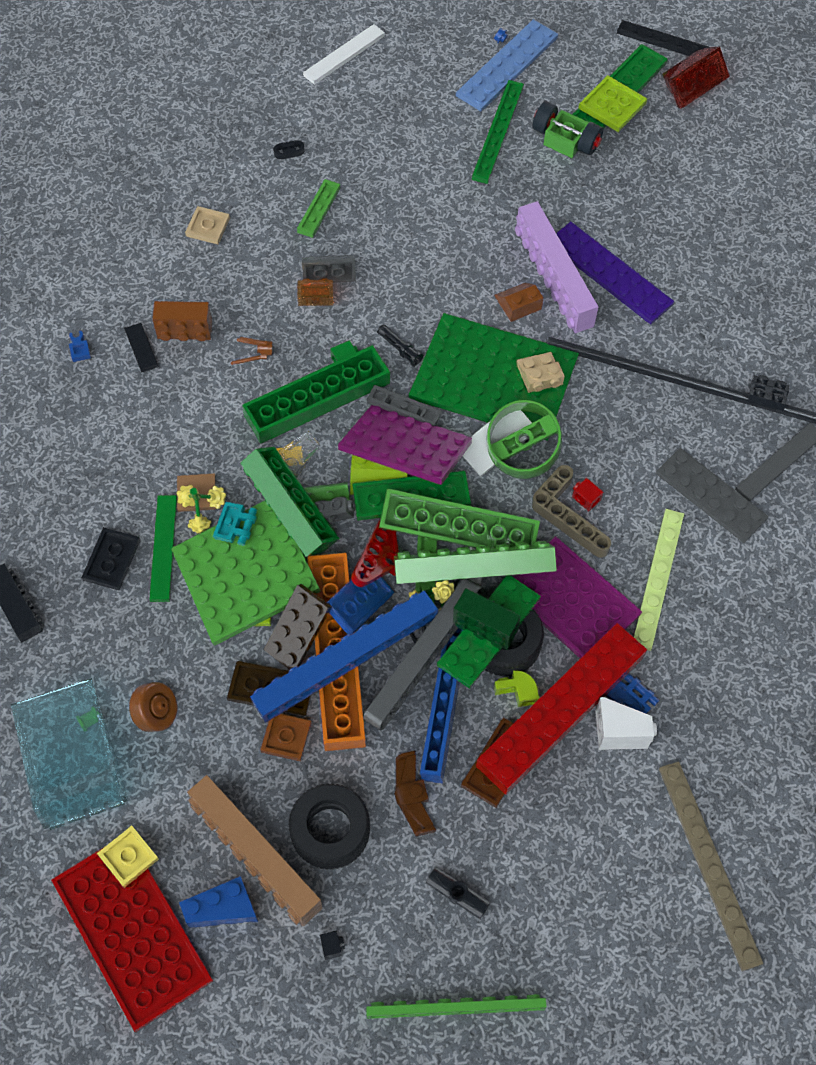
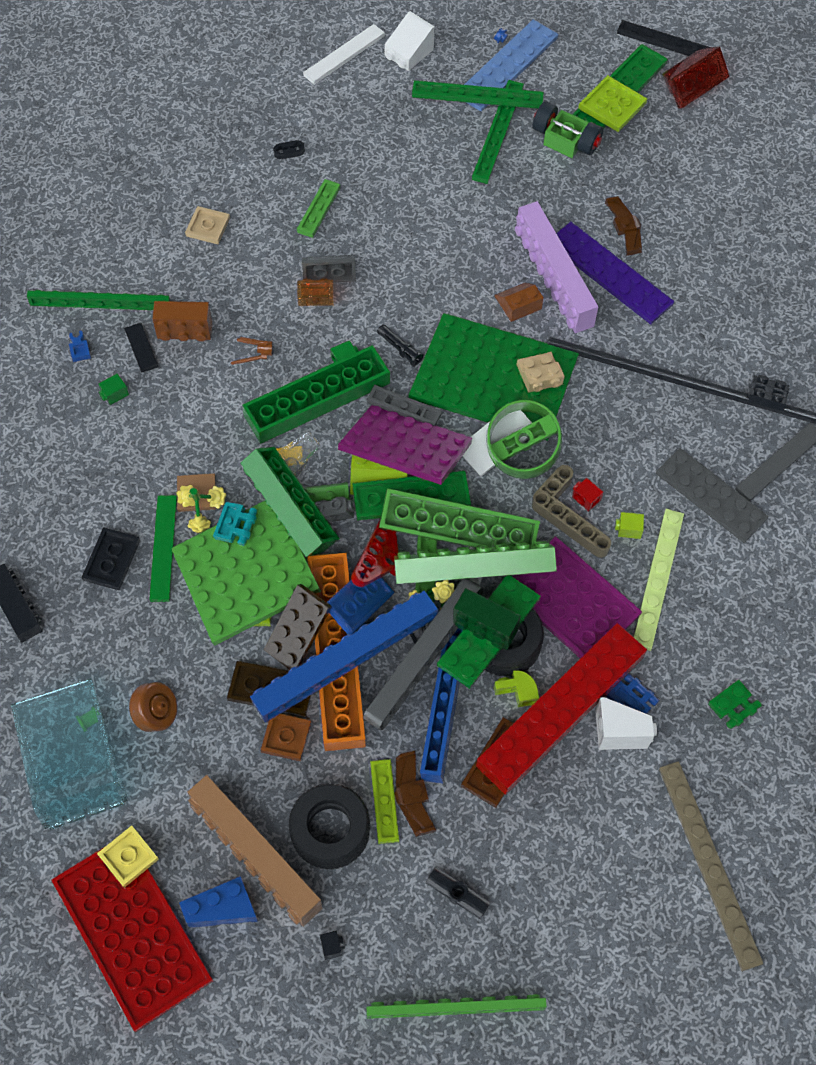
(94, 300): none -> green plate
(112, 389): none -> green brick
(384, 801): none -> lime tile
(410, 41): none -> white slope
(477, 94): none -> green plate
(626, 224): none -> reddish brown plate
(630, 525): none -> lime brick
(730, 699): none -> green plate

